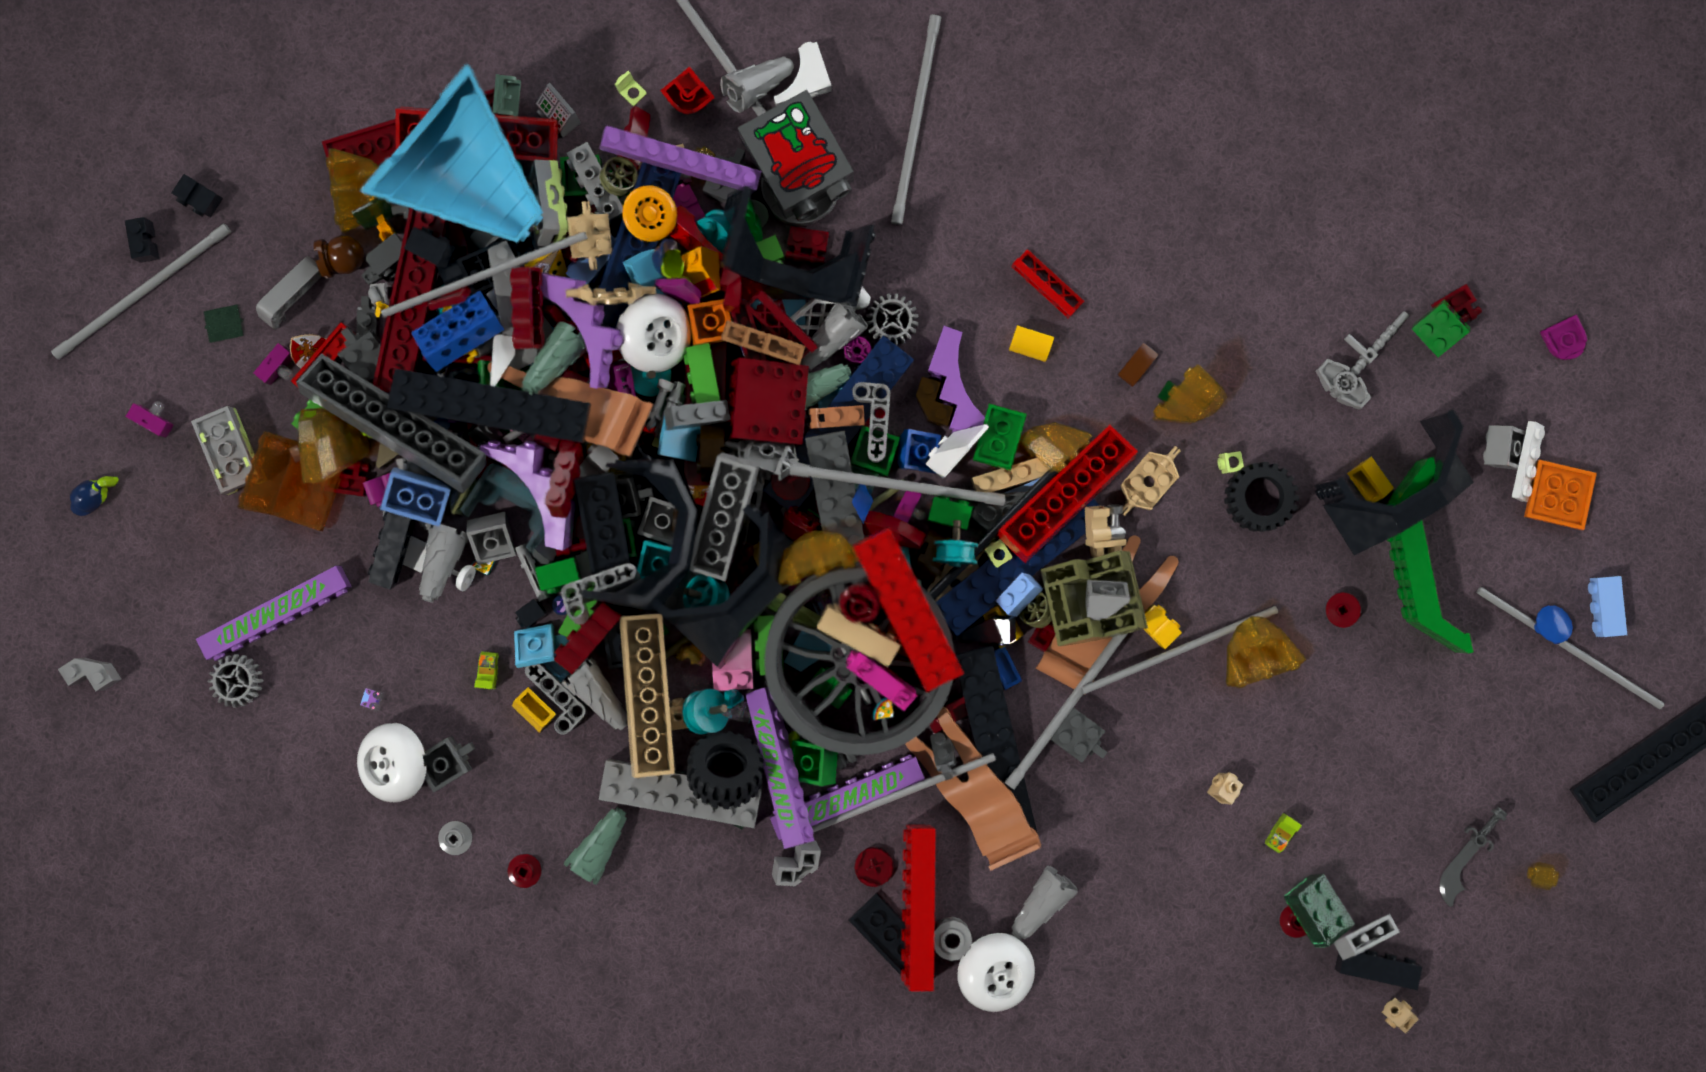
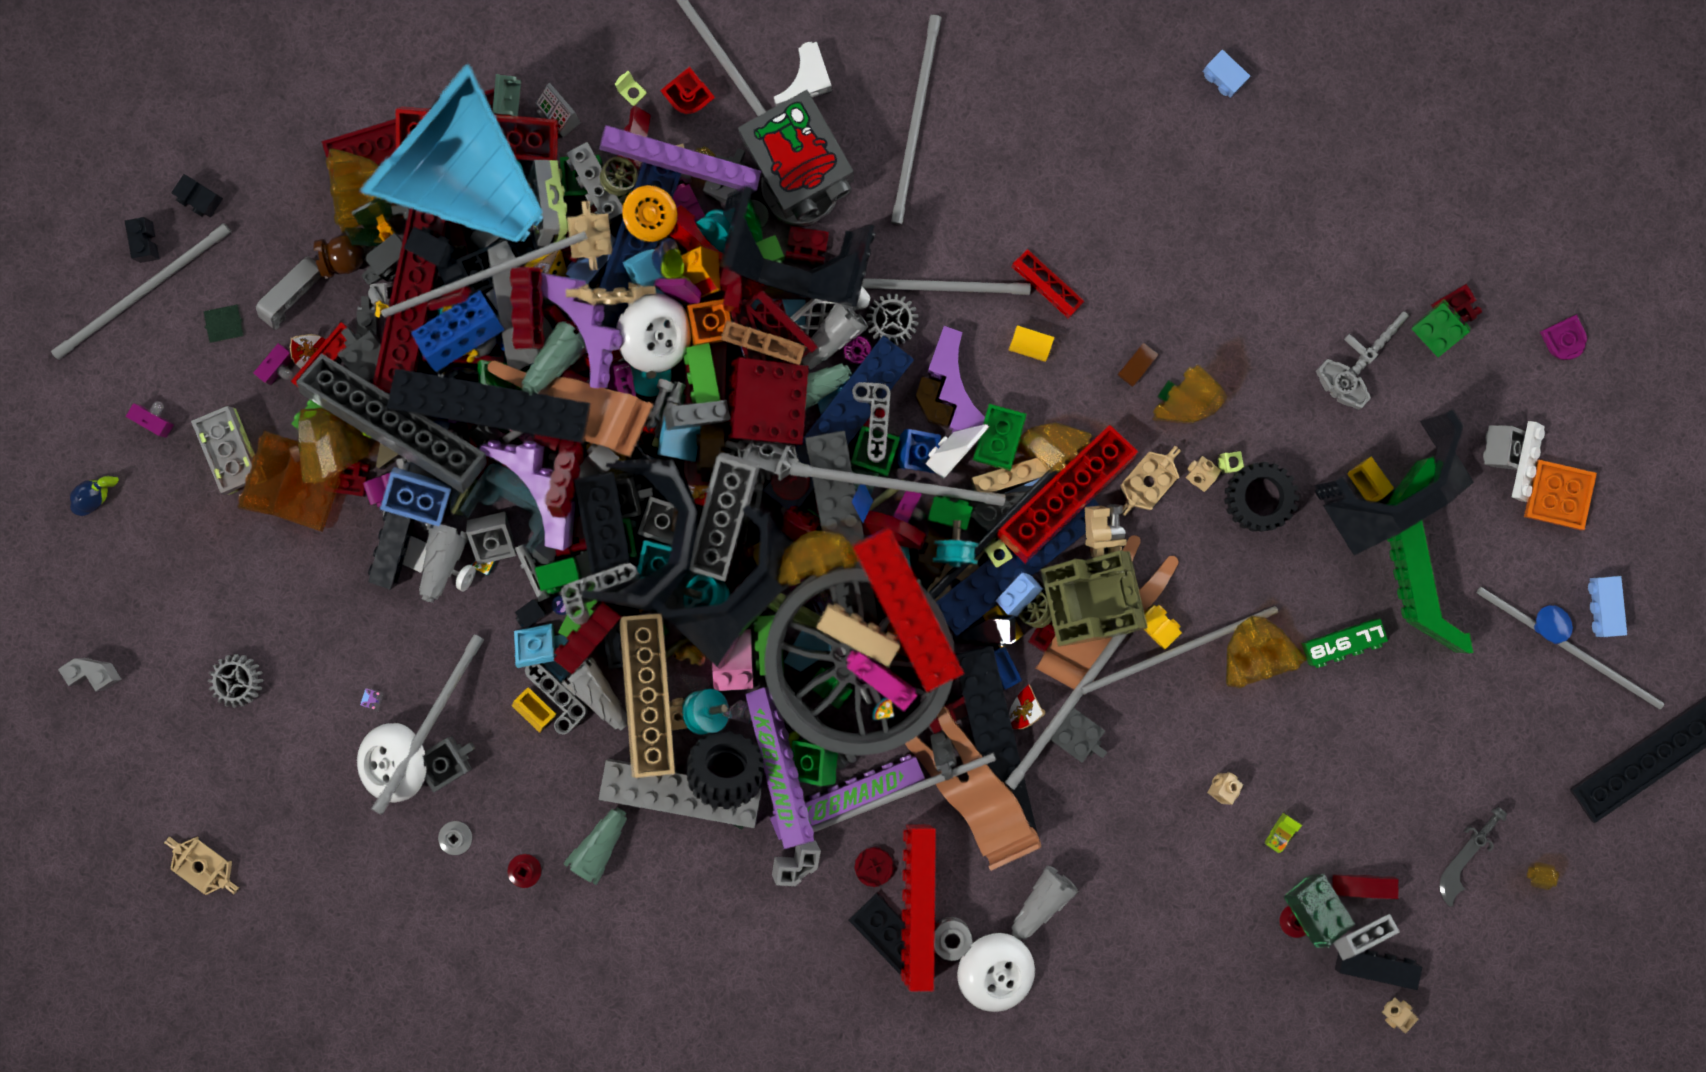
(215, 871): none -> tan plate
(273, 613): medium lavender brick -> none
(363, 236): none -> clear green piece
(470, 651): none -> light grey piece
(487, 670): lime leg -> none
(502, 355): white sticker -> none
(732, 698): teal tile -> none
(753, 83): light grey cone -> none
(837, 416): nougat plate -> none
(859, 603): dark red cone -> none
(1013, 288): none -> light grey piece
(1025, 709): none -> shield
(1105, 598): light grey slope -> none
(1202, 473): none -> tan brick
(1225, 74): none -> light blue brick
(1344, 642): none -> green brick
(1349, 604): dark red piece -> none
(1366, 886): none -> dark red slope

